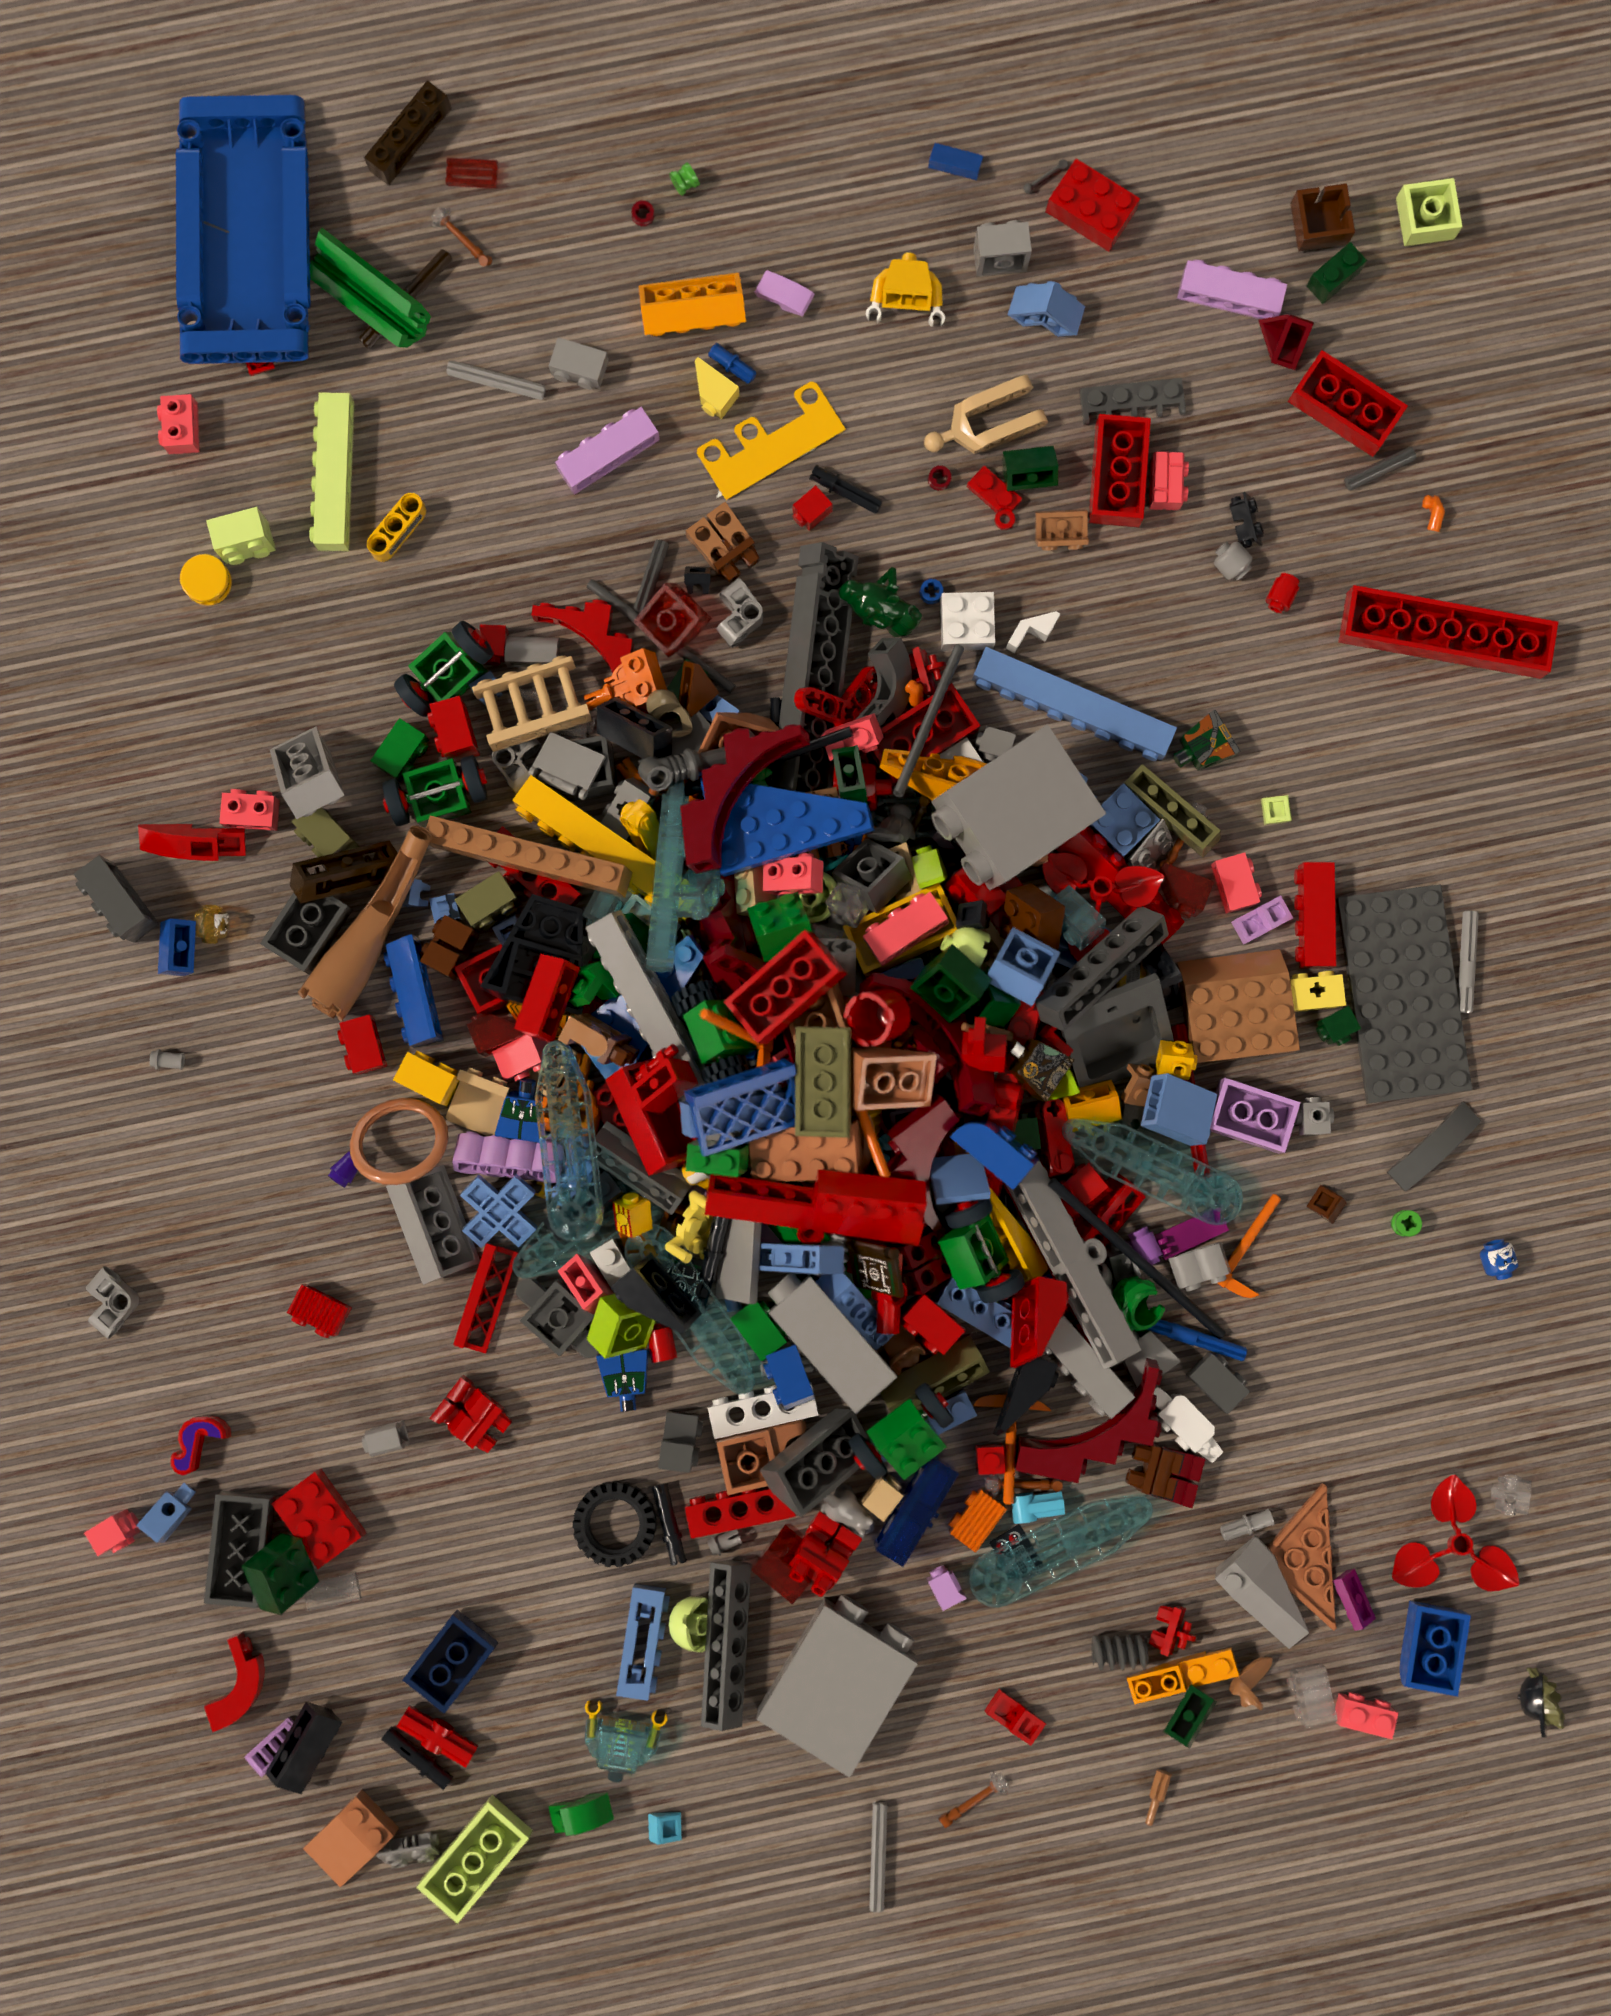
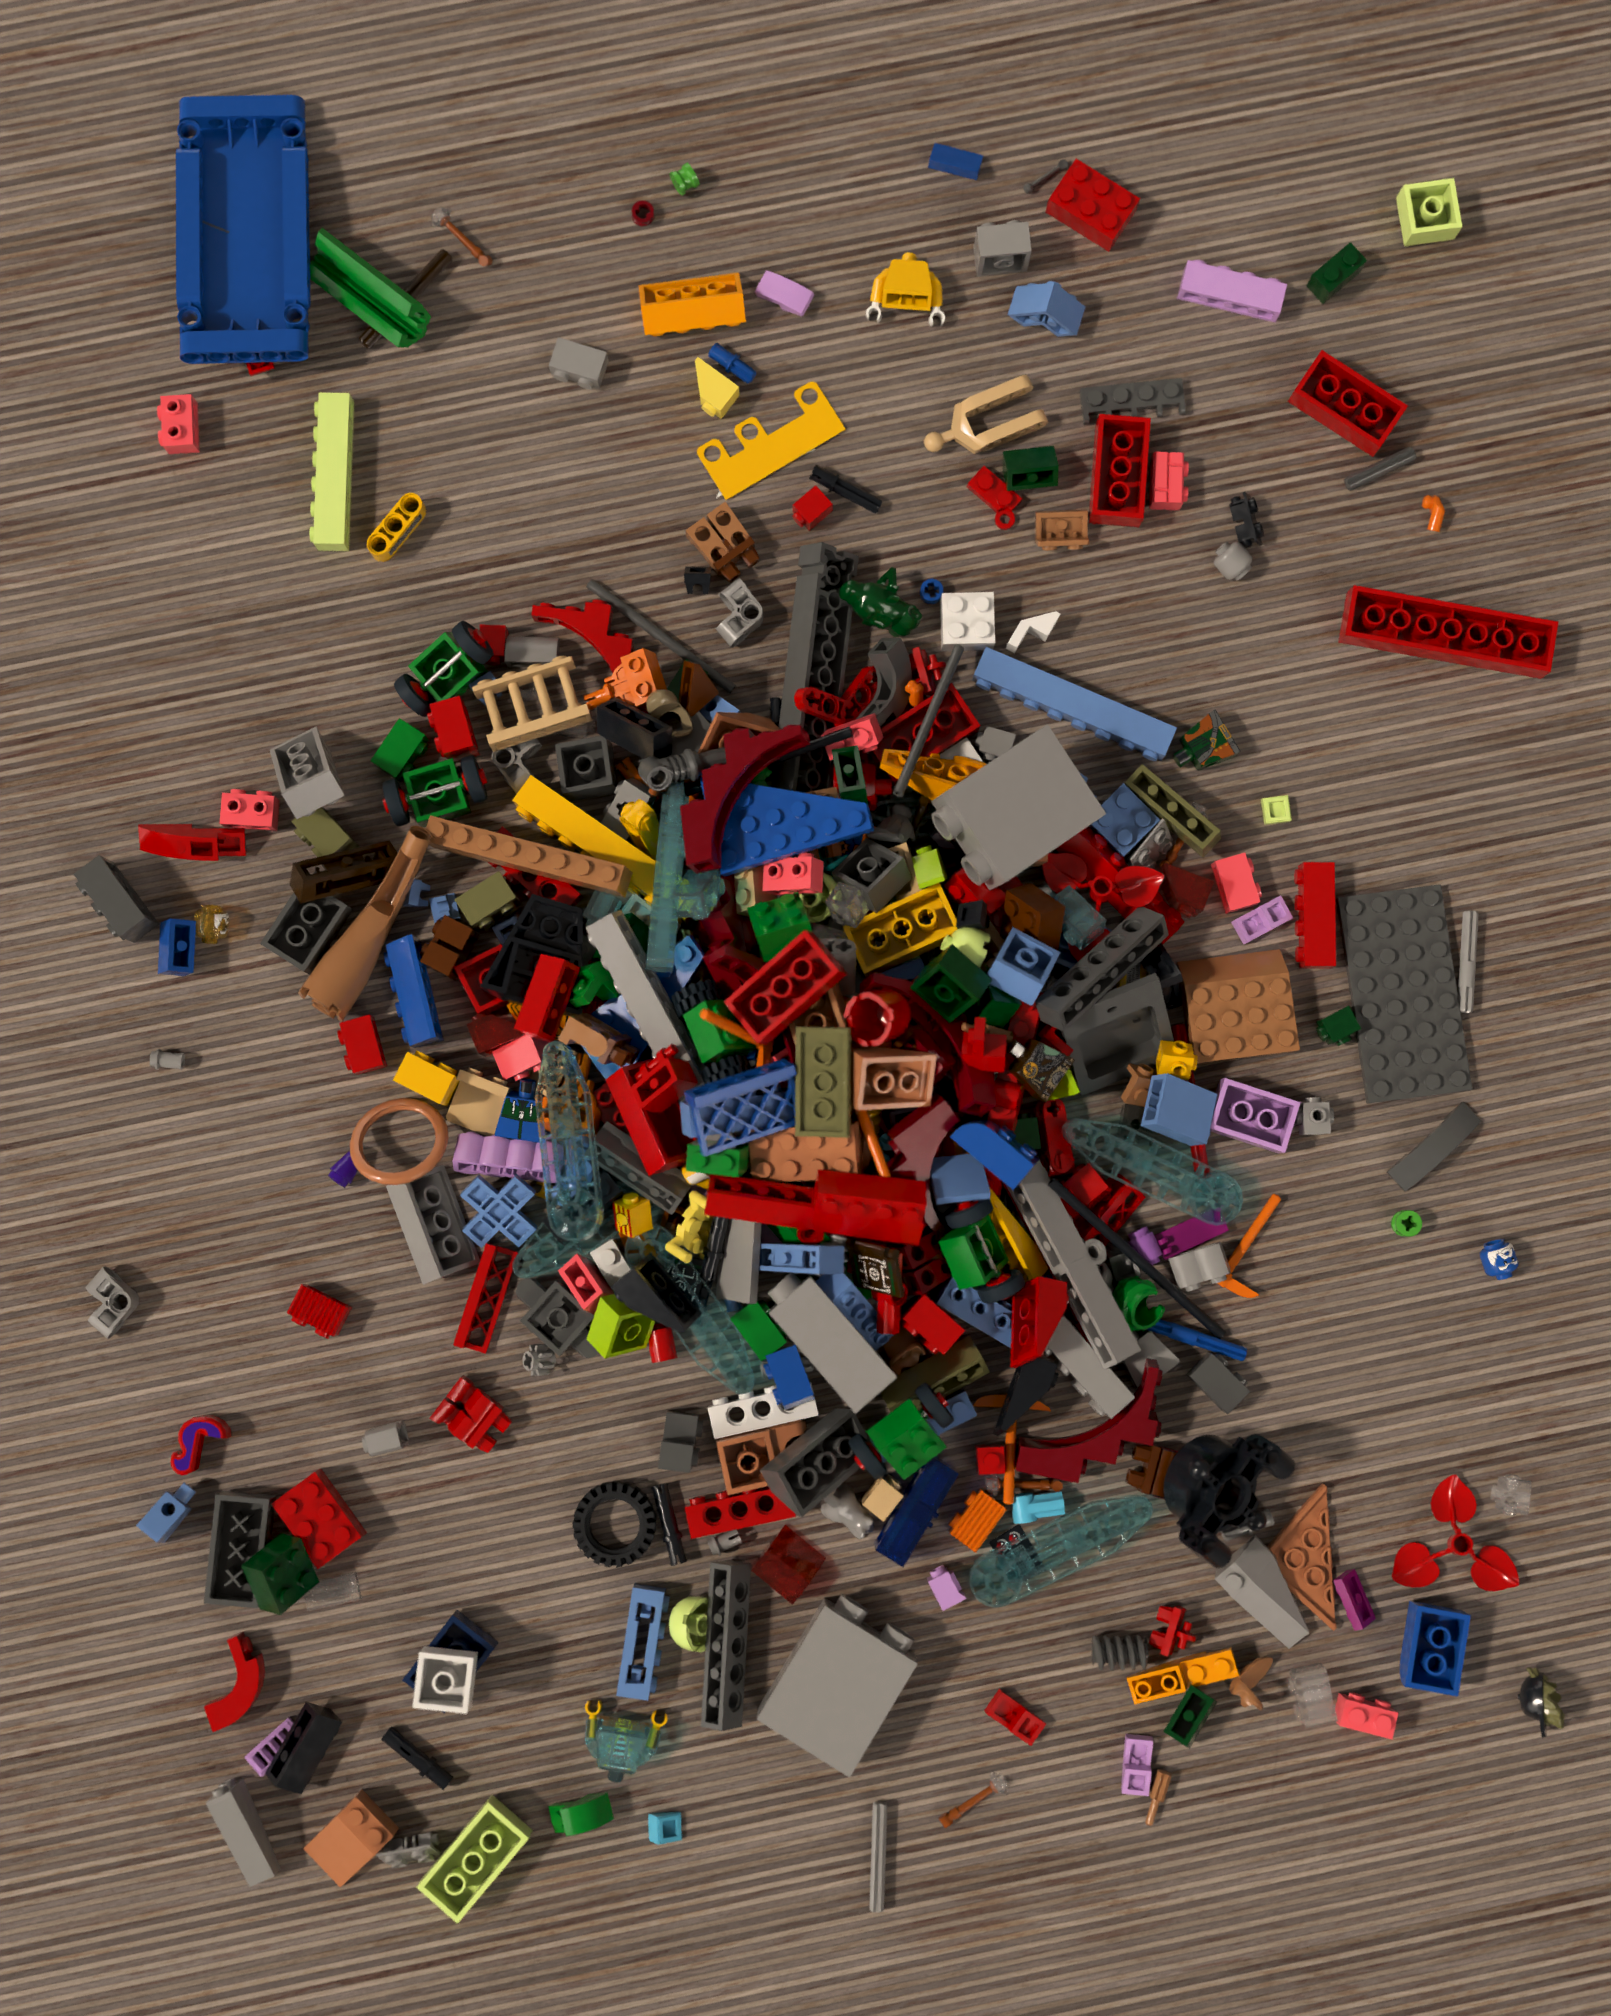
(113, 1532): coral brick -> none
(205, 579): yellow head -> none
(241, 536): yellowish green brick -> none
(243, 1831): none -> light grey slope
(407, 132): dark brown brick -> none
(437, 1736): red piece -> none
(445, 1679): none -> white brick
(463, 164): clear red tile -> none
(496, 380): light grey axle -> none
(539, 1359): none -> light grey gear
(567, 765): light grey piece -> none
(607, 450): lavender brick -> none
(625, 1376): torso -> none
(651, 575): dark grey axle -> none
(672, 619): clear red slope -> none
(821, 1564): red hips -> none
(905, 928): coral brick -> none
(945, 473): dark red bush -> none
(1094, 1103): light orange brick -> none
(1137, 1765): none -> lavender slope
(1187, 1423): white hinge -> none
(1200, 1472): none -> black piece
(1282, 593): red brick -> none
(1285, 338): dark red slope -> none
(1319, 223): reddish brown piece -> none
(1326, 1204): reddish brown slope -> none
(1330, 996): light yellow brick -> none

